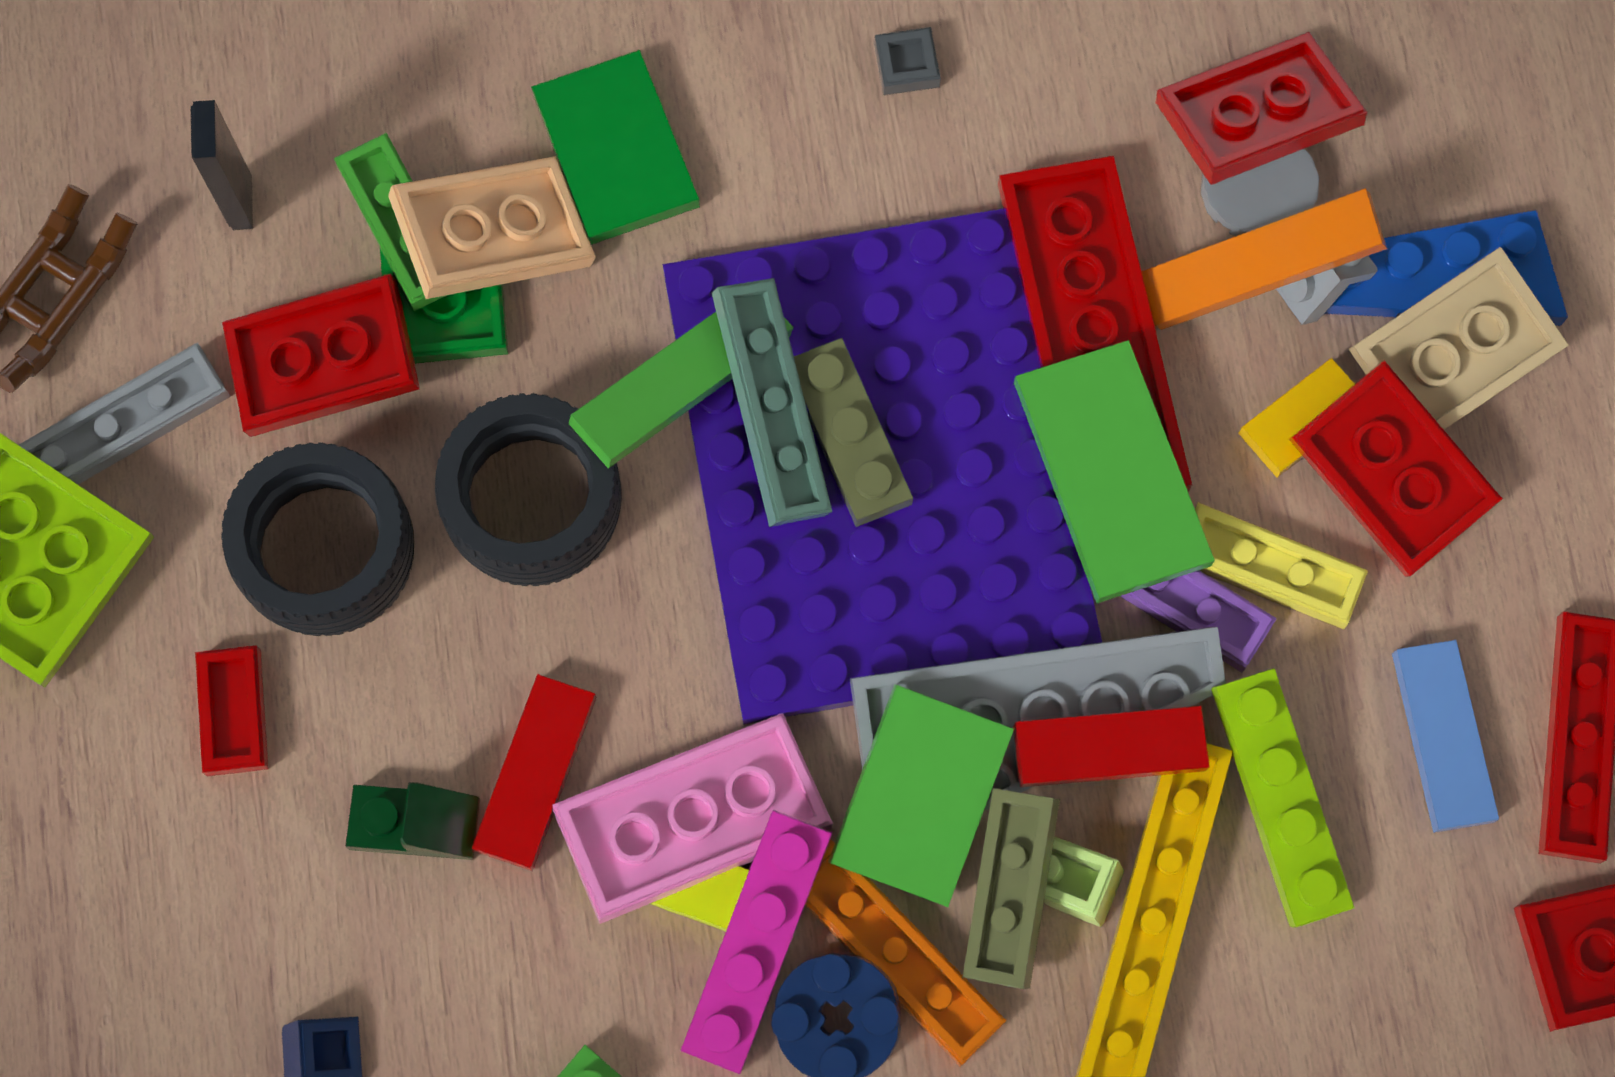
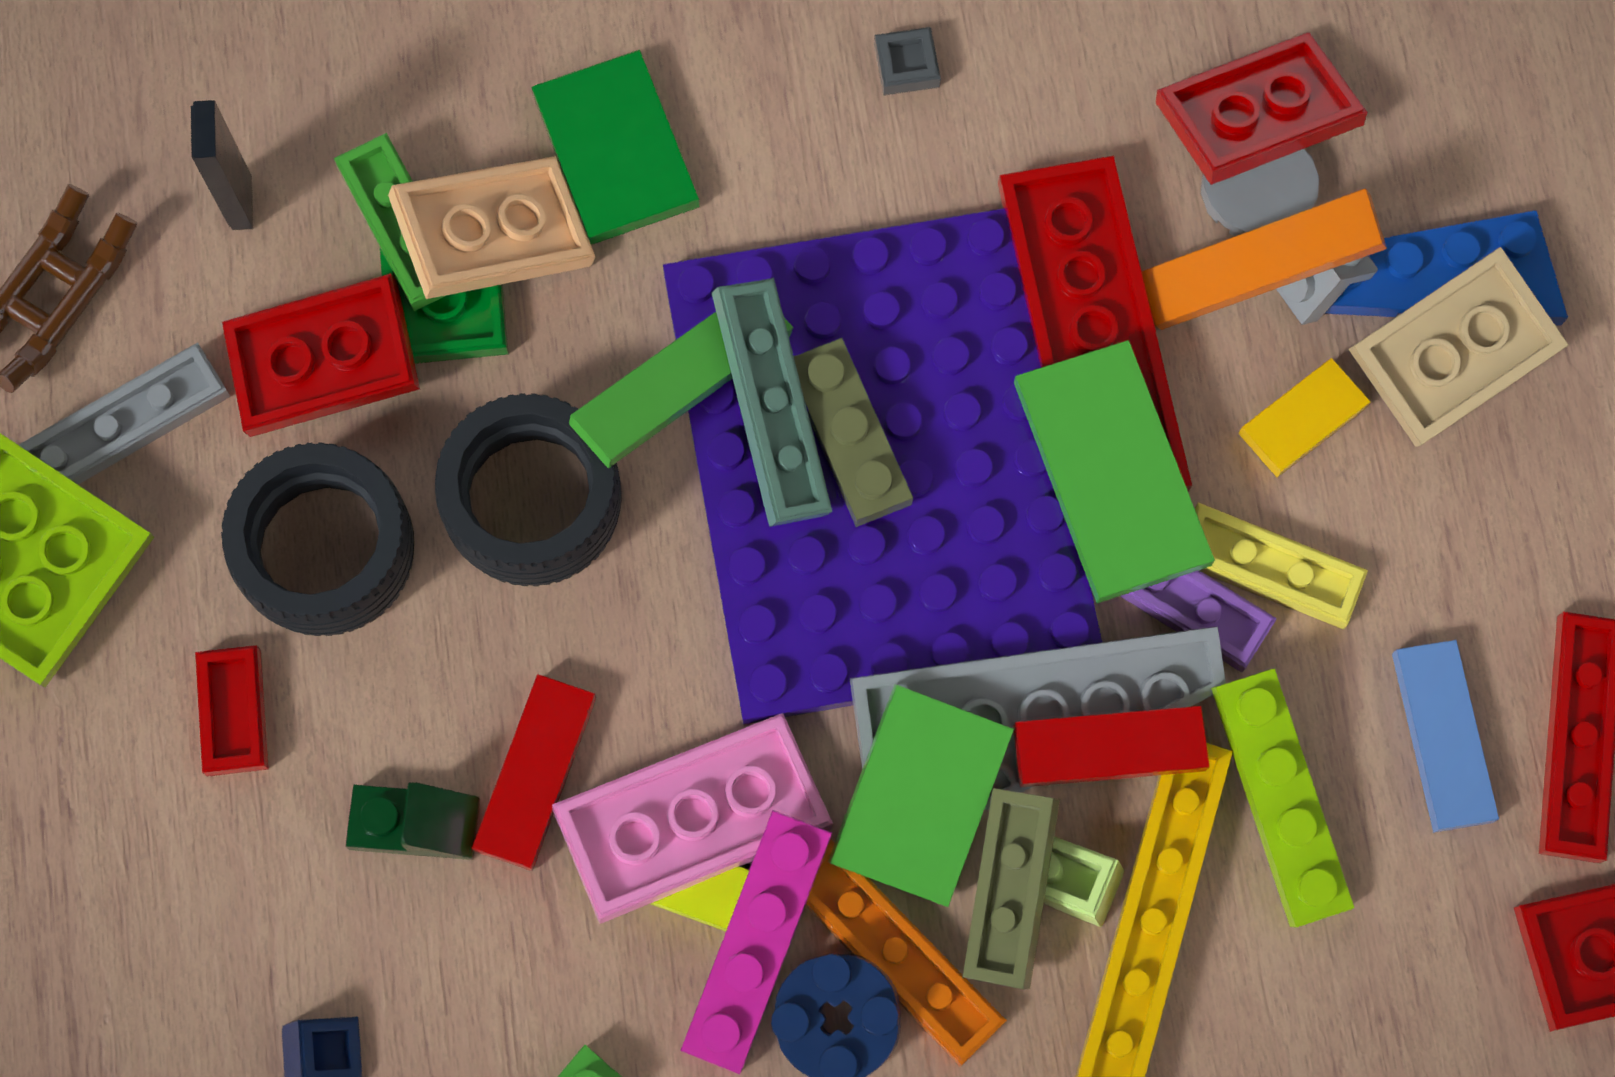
(1395, 469): red tile -> none

